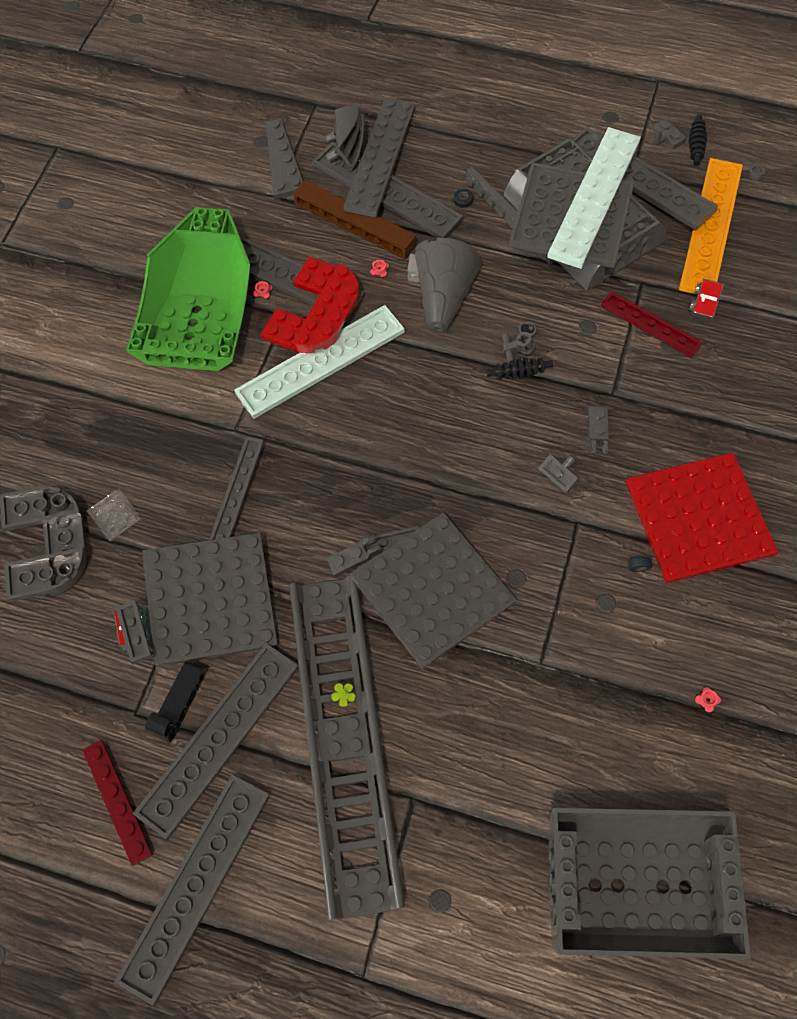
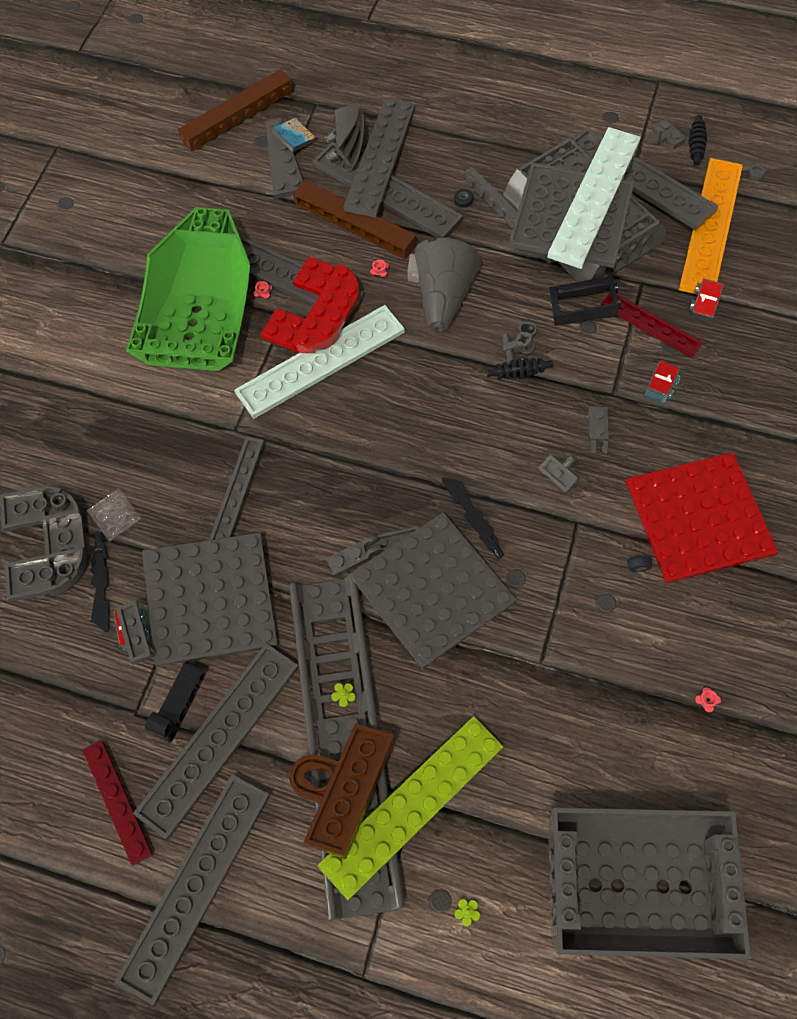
(100, 609): none -> black sword
(235, 110): none -> reddish brown brick
(293, 134): none -> tile
(349, 789): none -> reddish brown plate
(411, 807): none -> lime plate
(466, 912): none -> lime plant
(473, 516): none -> black sword
(584, 288): none -> black window
(662, 381): none -> brick

